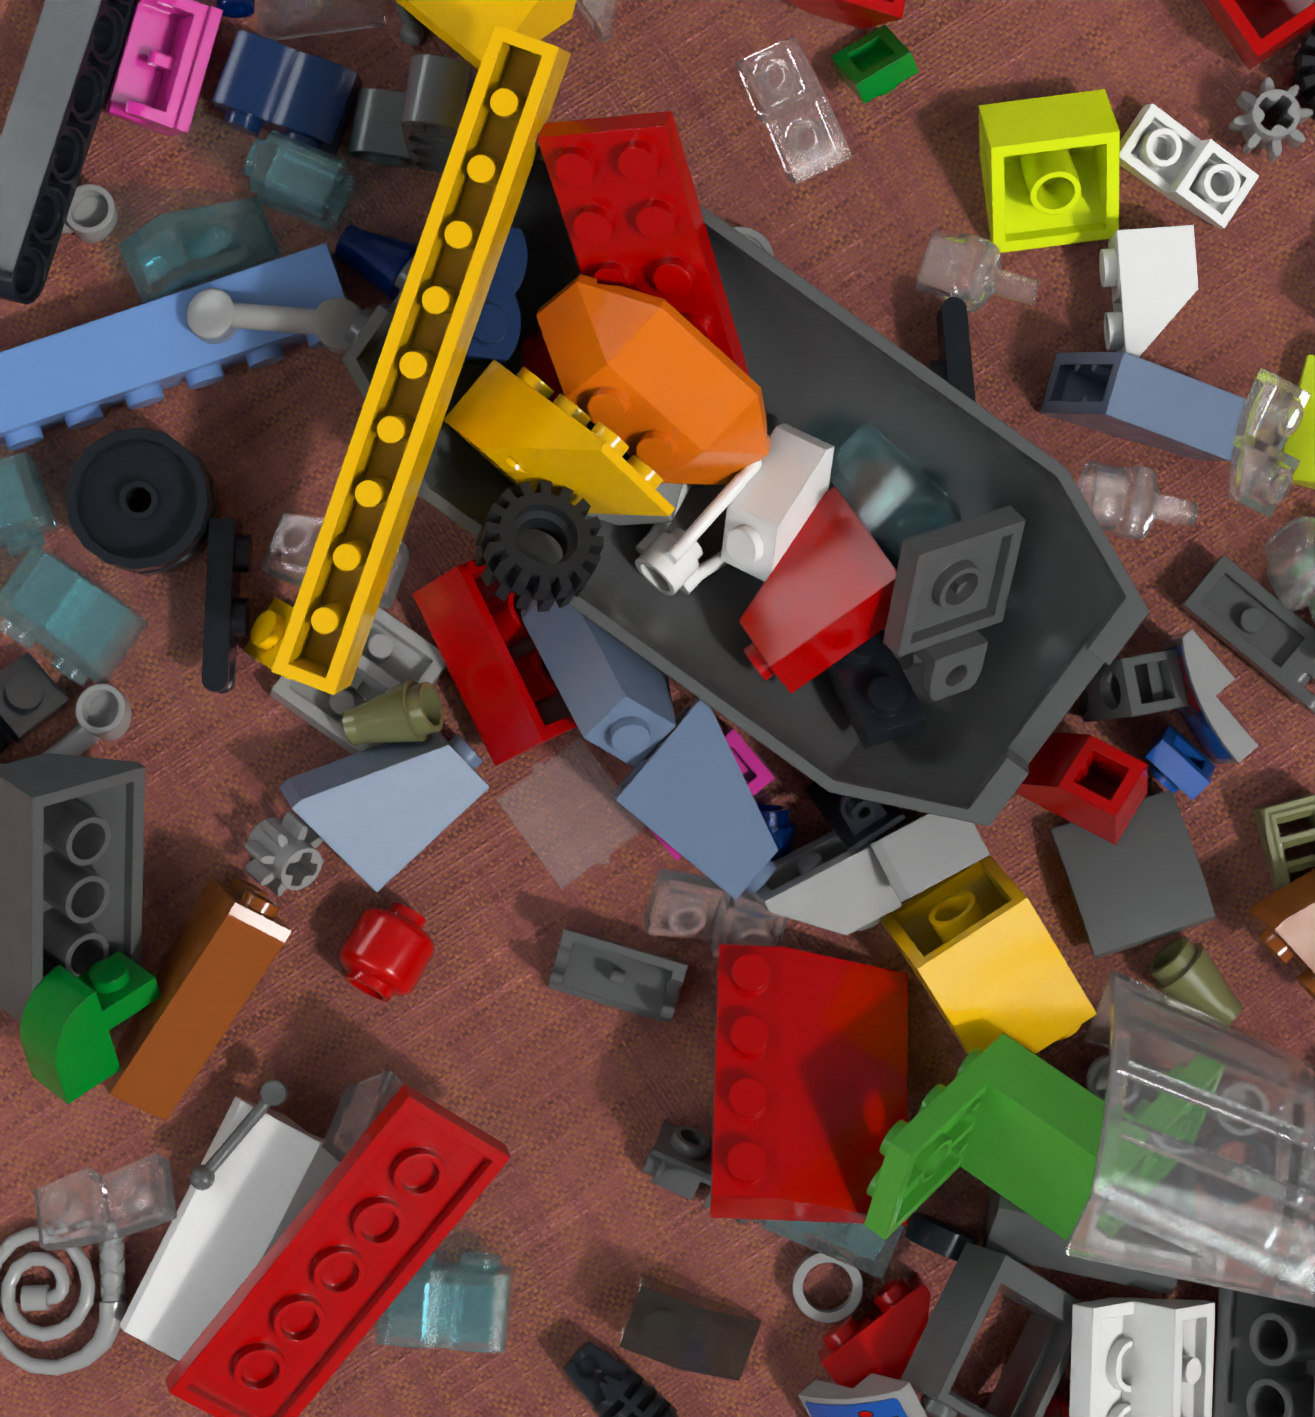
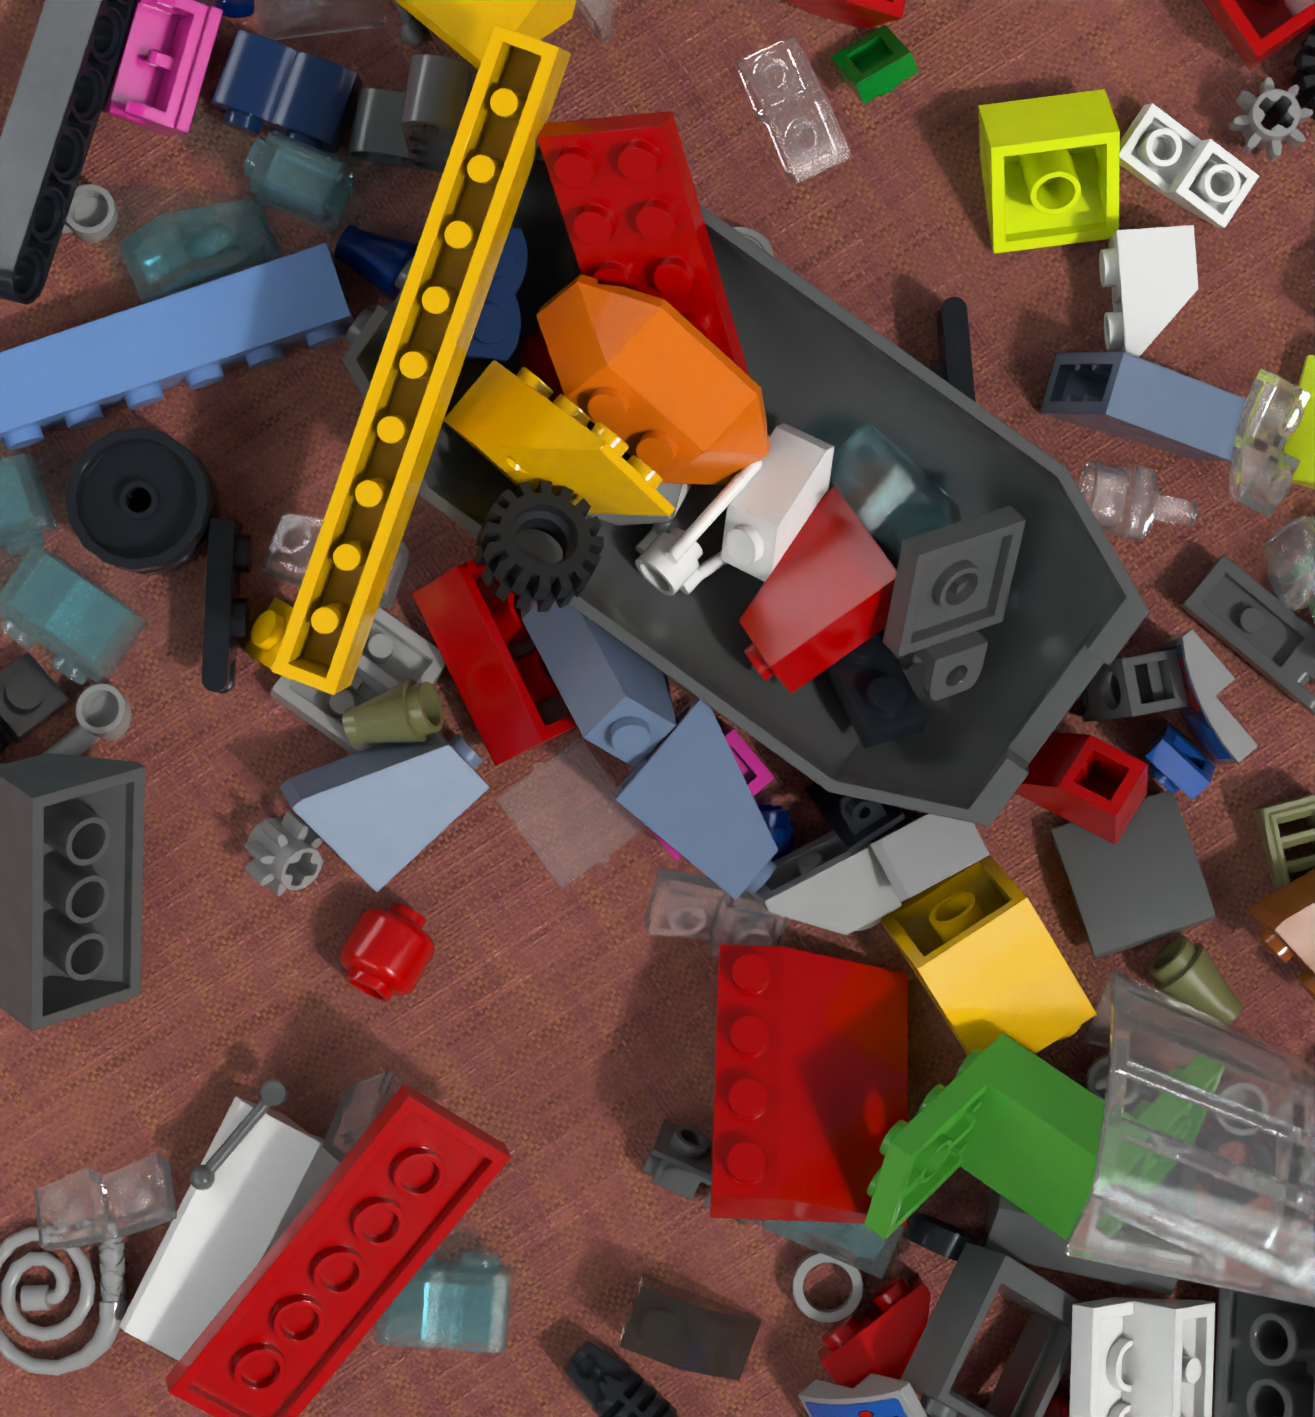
(70, 1022): green brick -> none
(202, 989): dark orange slope -> none
(217, 318): light grey bar -> none
(617, 974): dark grey hinge -> none
(970, 270): clear piece -> none

